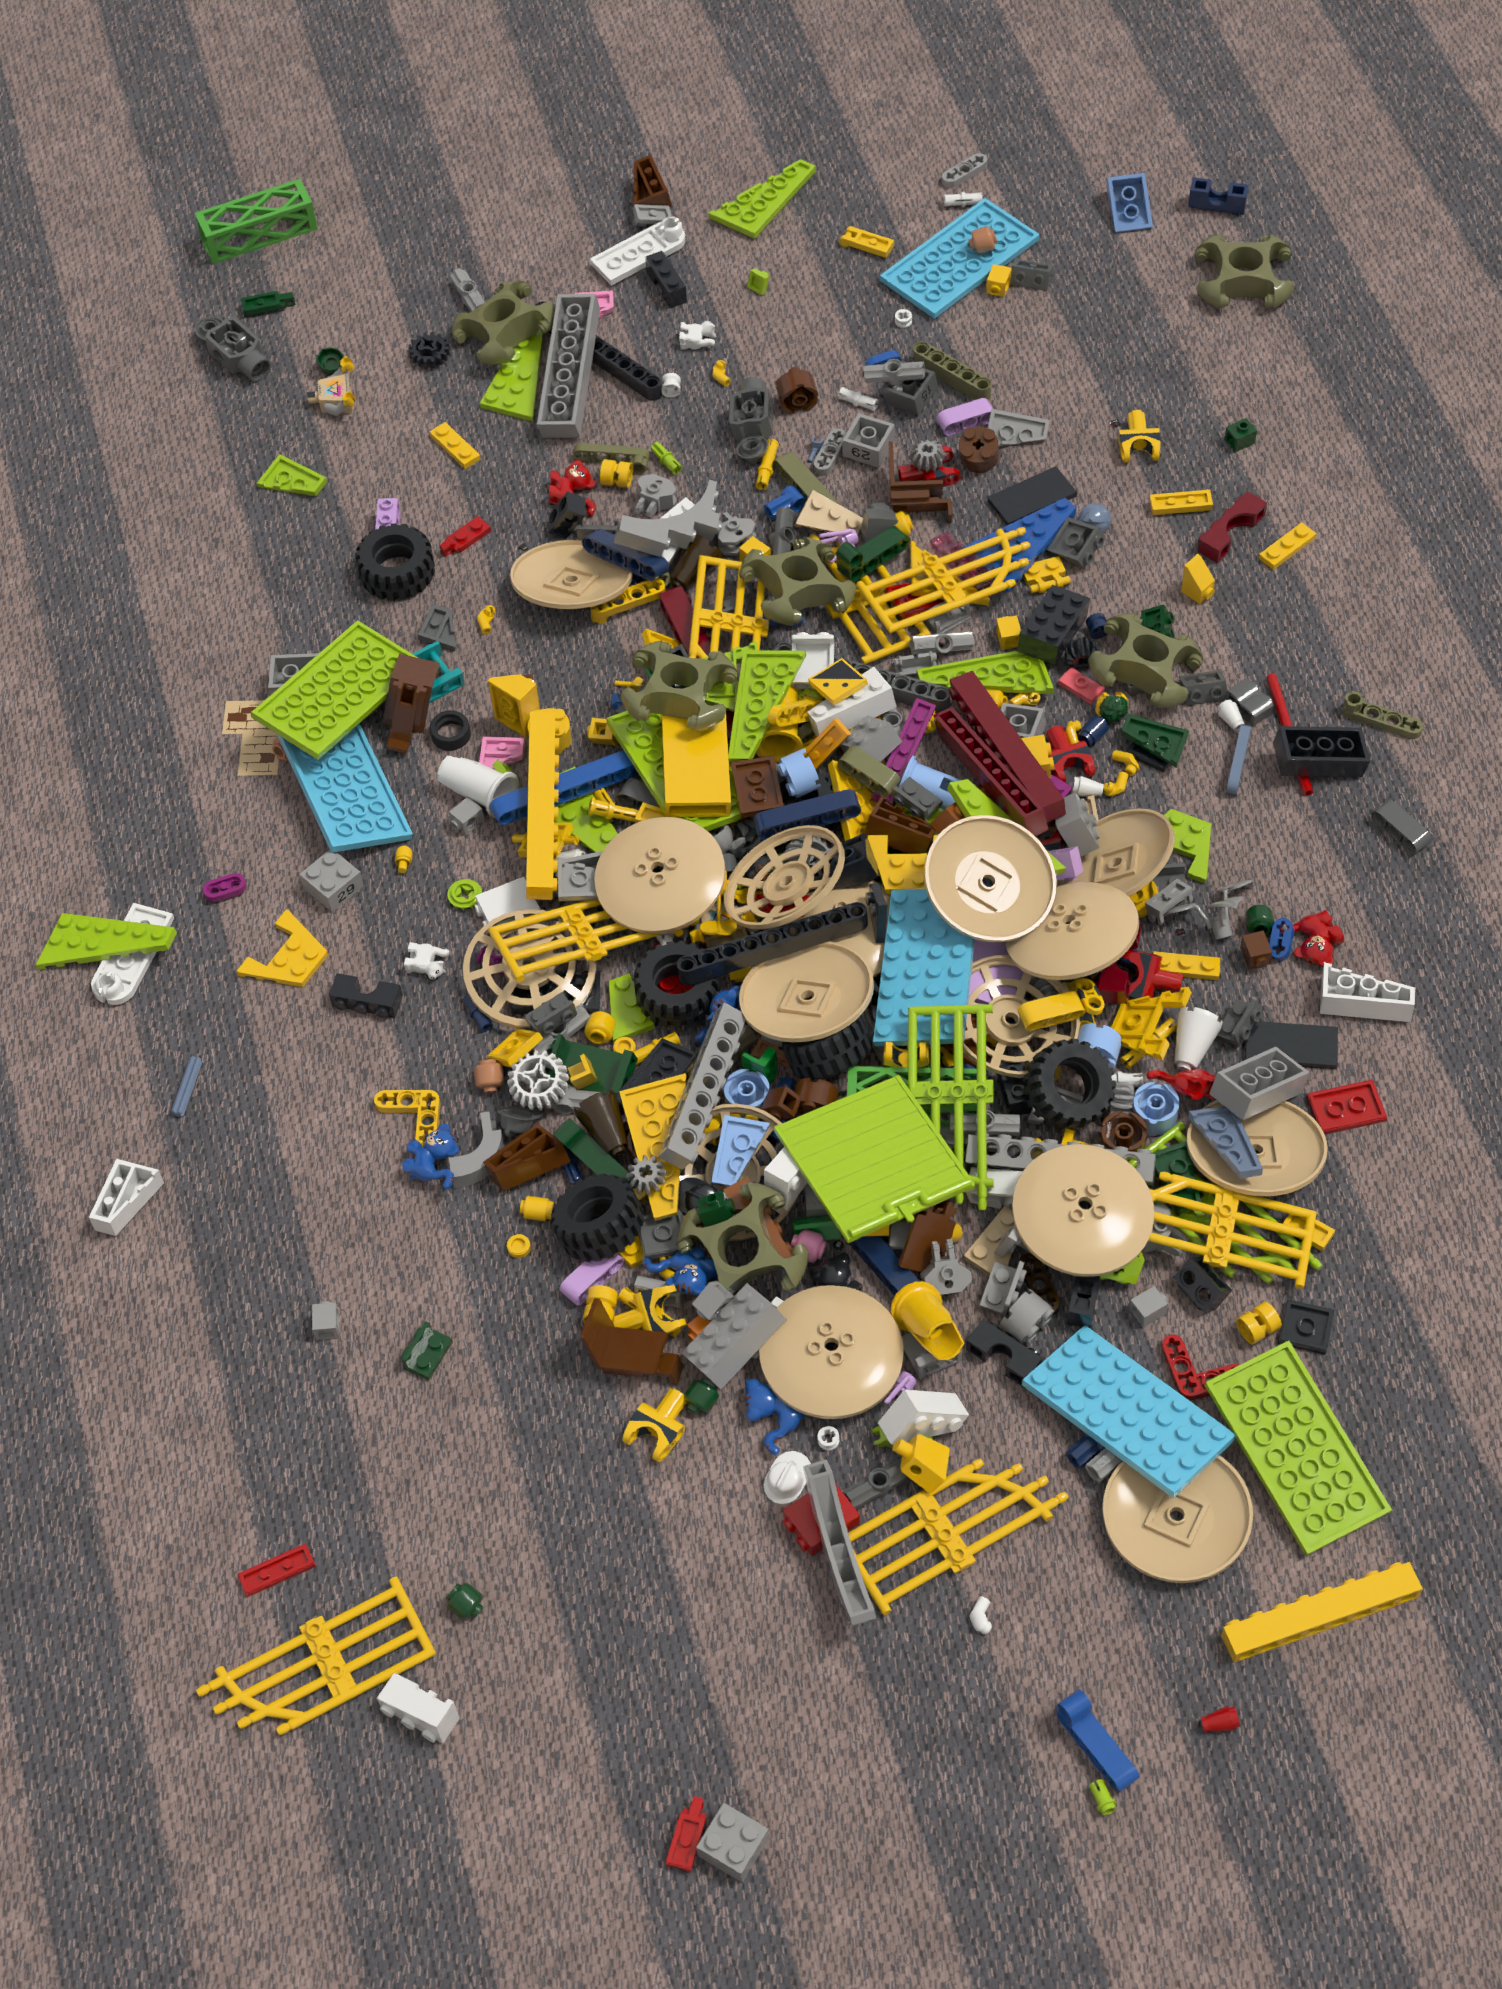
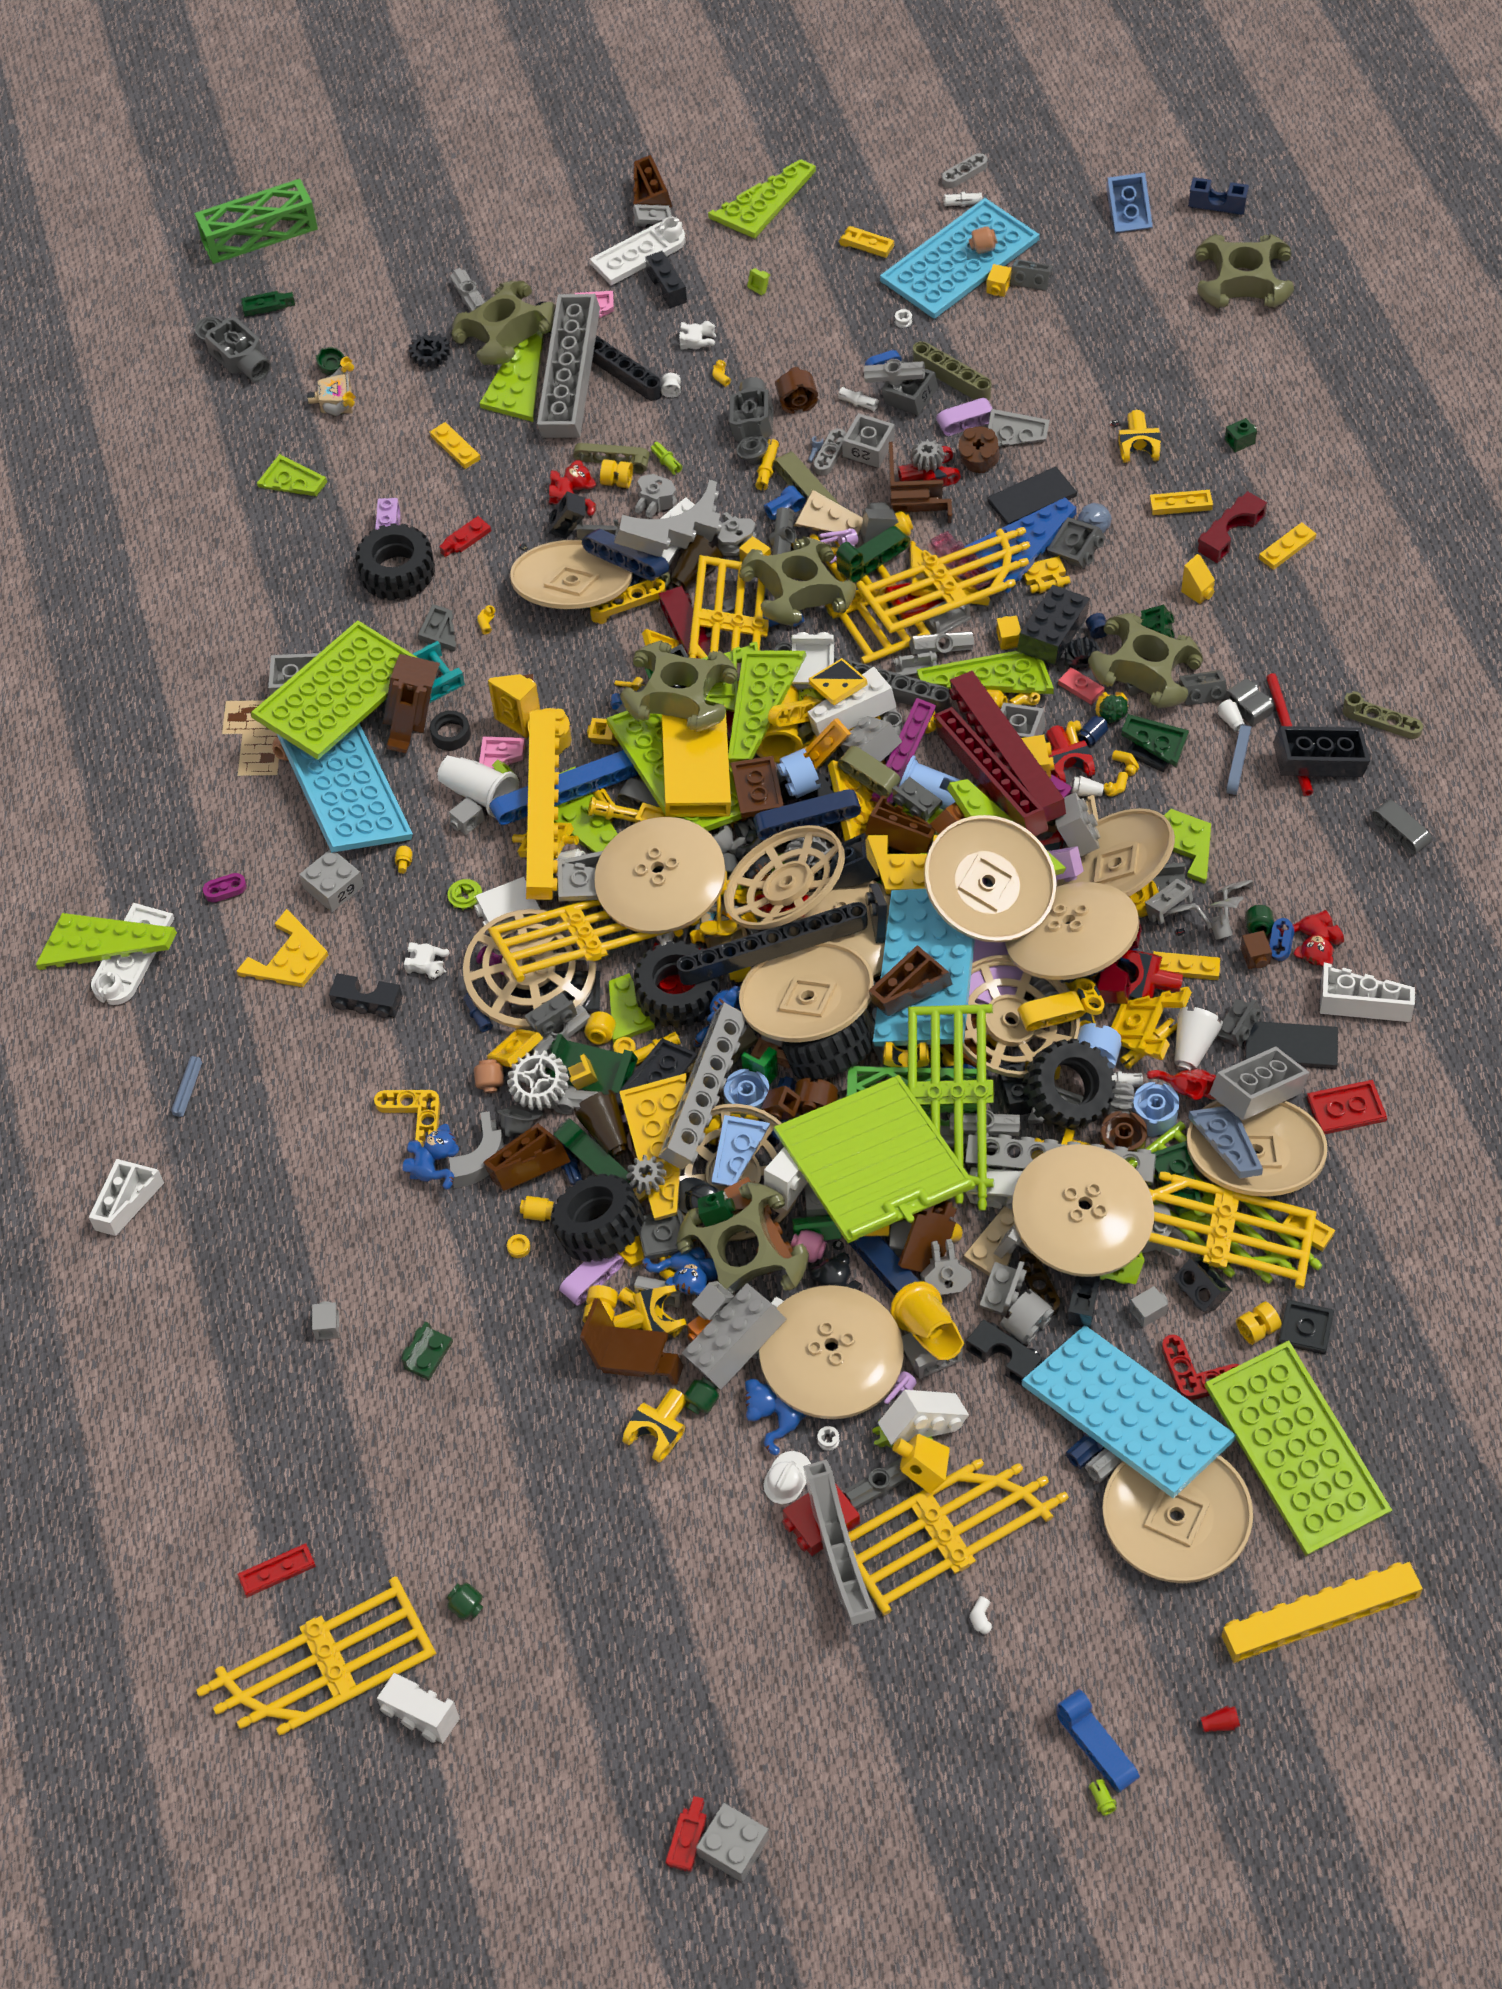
(909, 982): none -> reddish brown wedge

